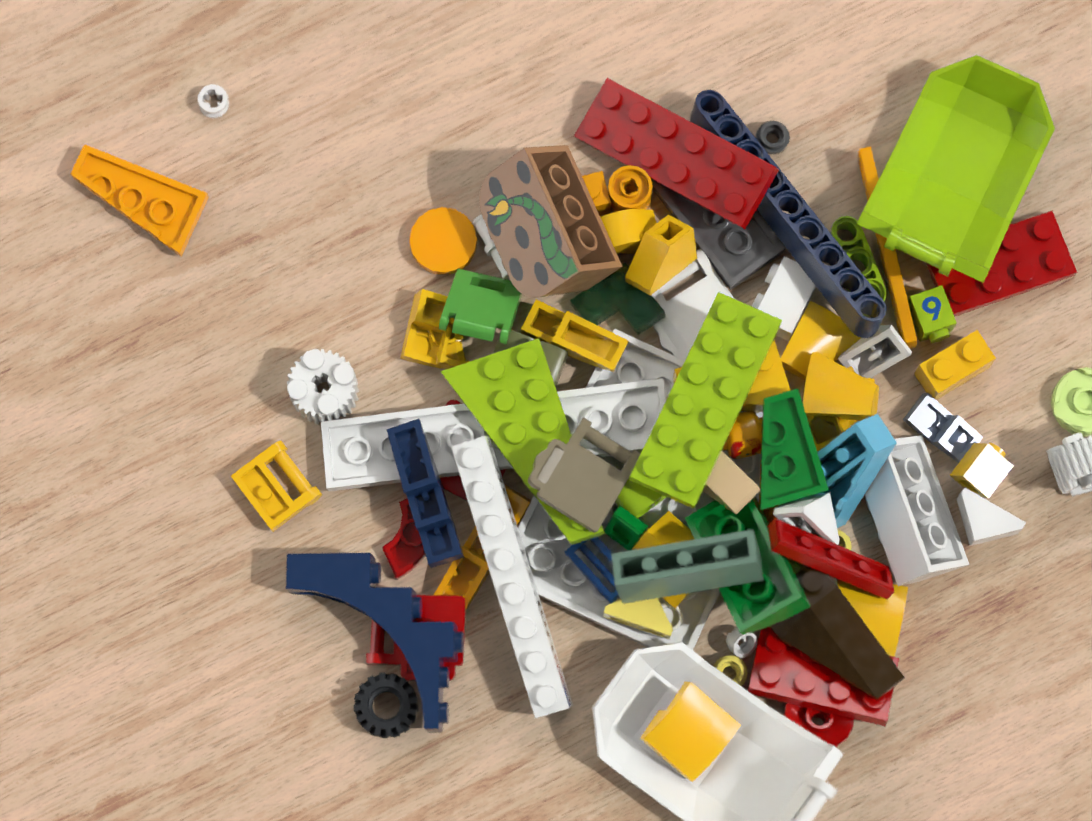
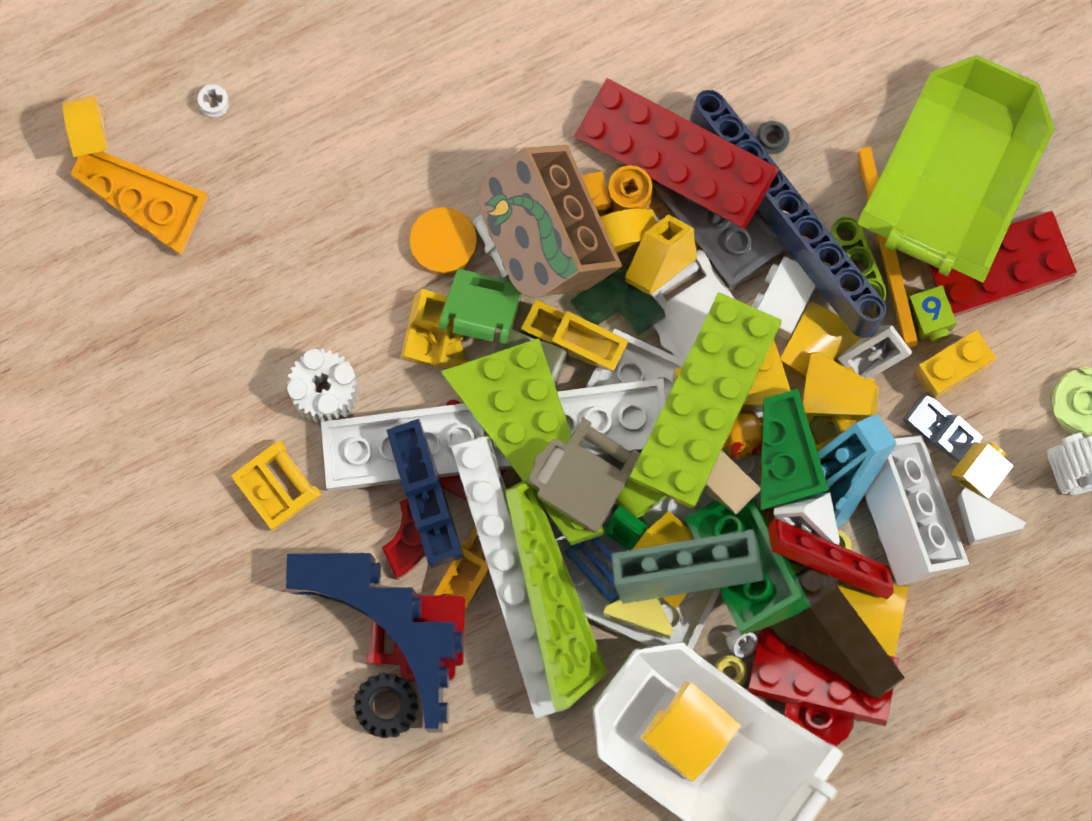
(85, 125): none -> yellow brick
(562, 628): none -> lime wing

